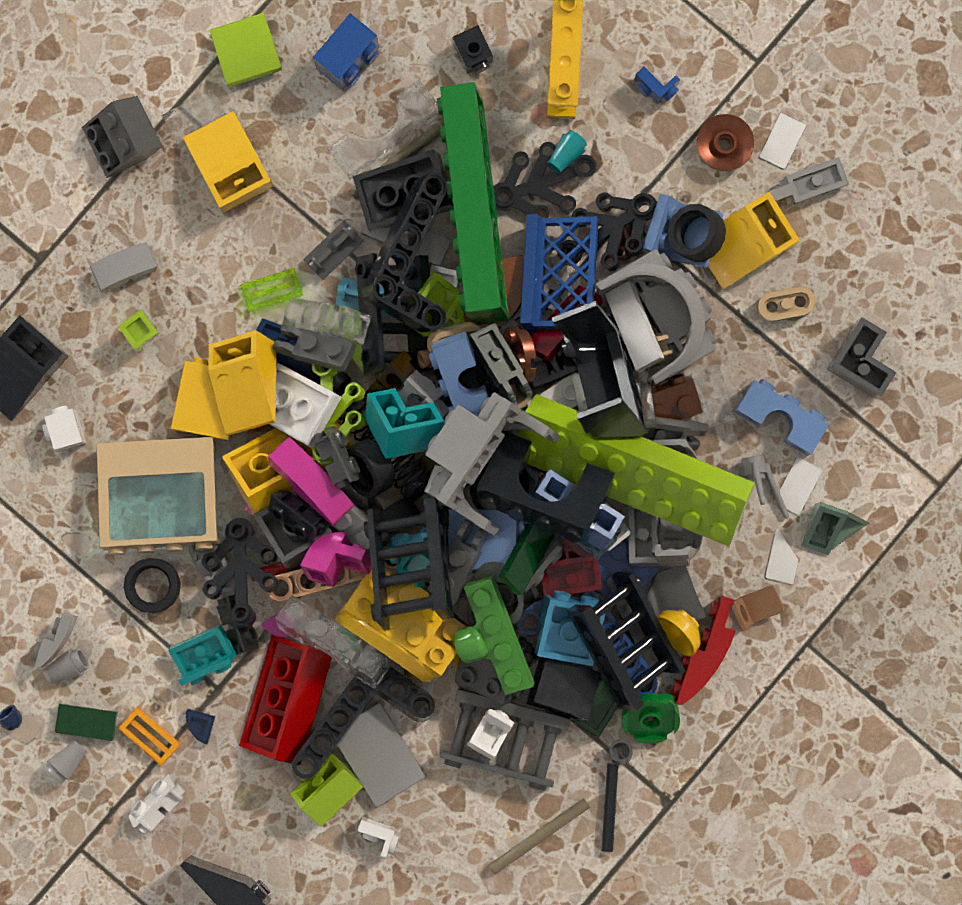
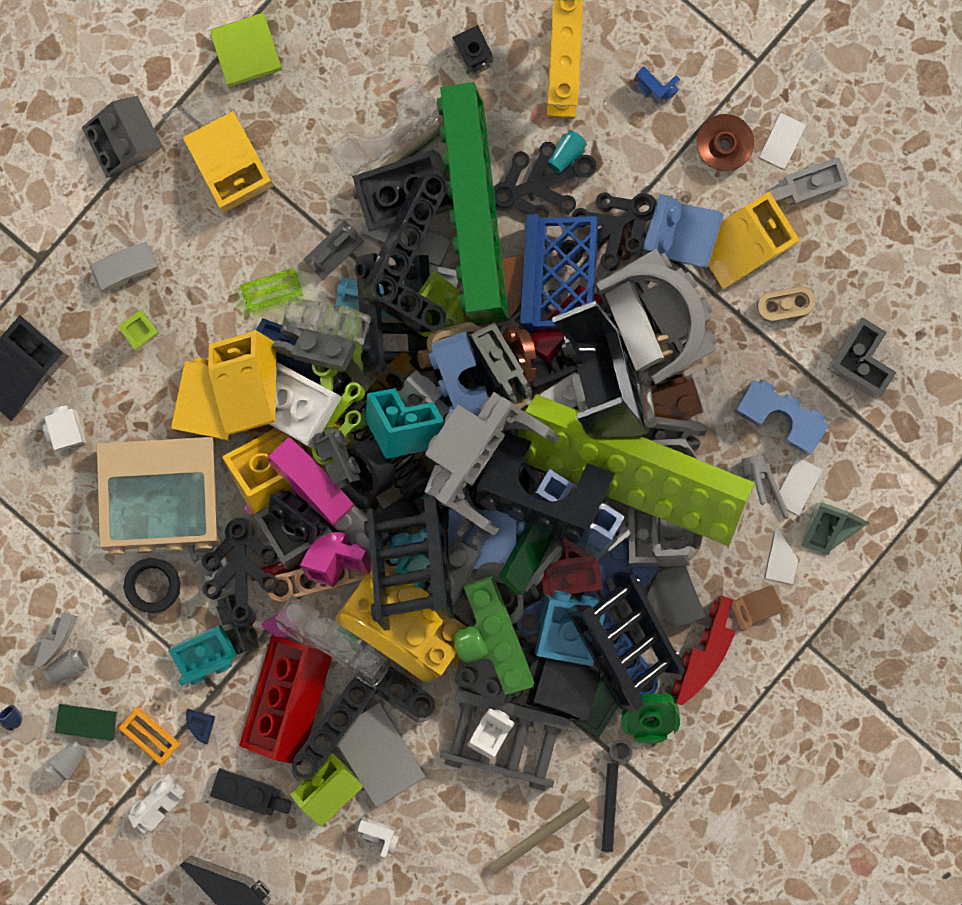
(248, 793): none -> black hinge
(347, 52): blue brick -> none
(680, 223): black tyre -> none
(681, 631): yellow piece -> none

